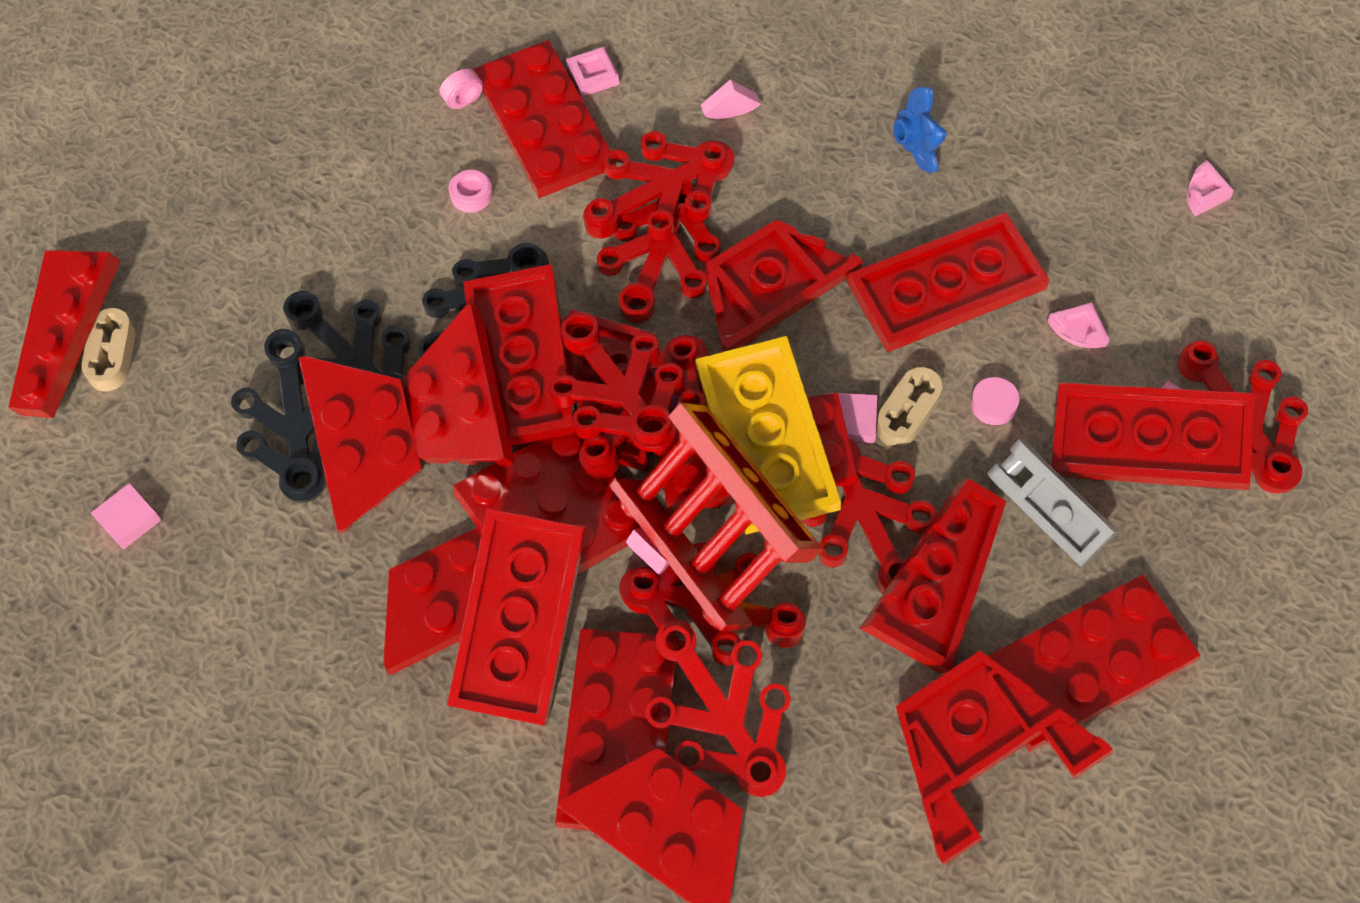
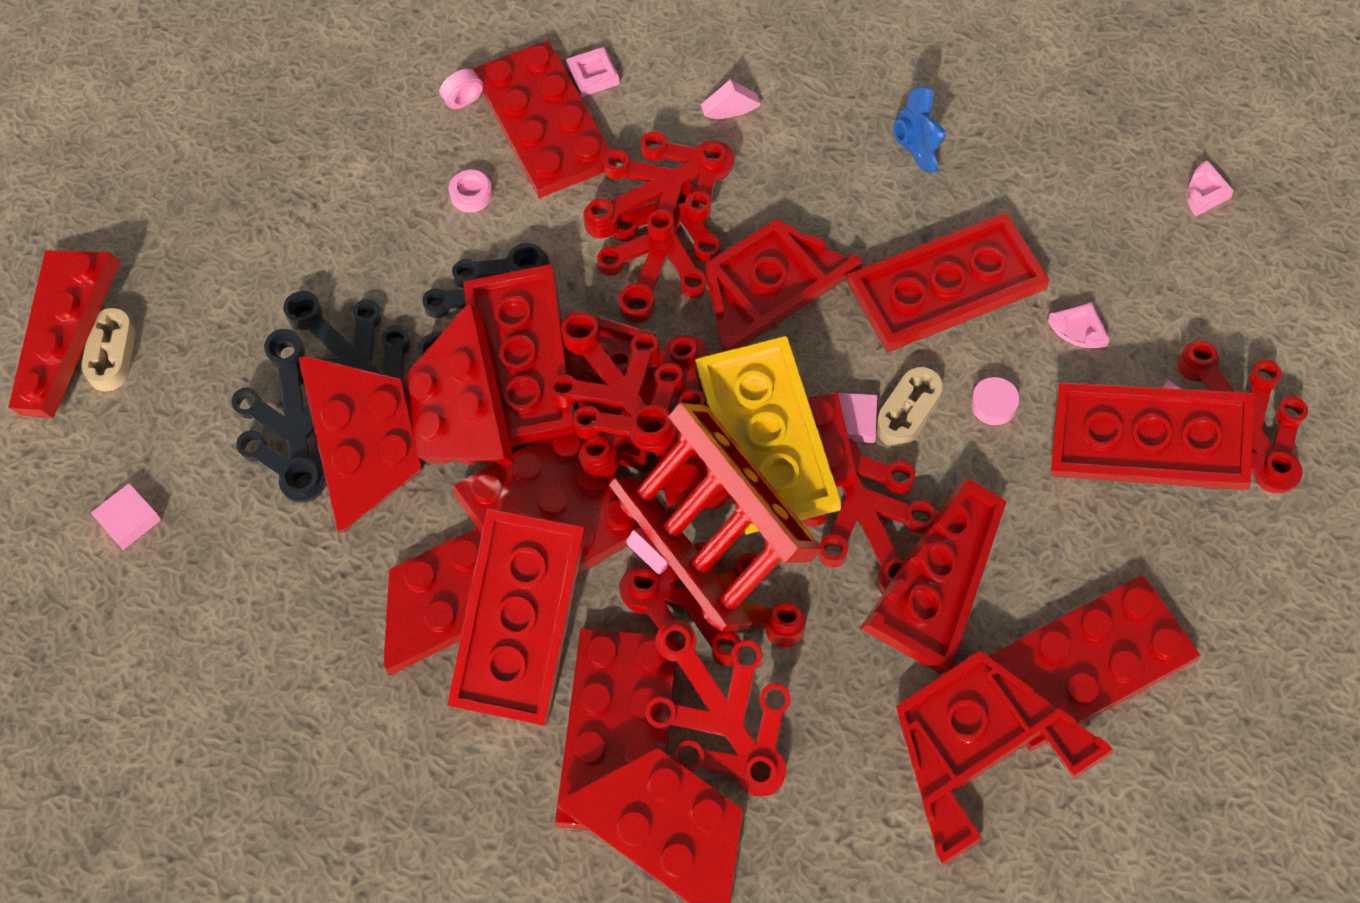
(1052, 503): light grey plate -> none

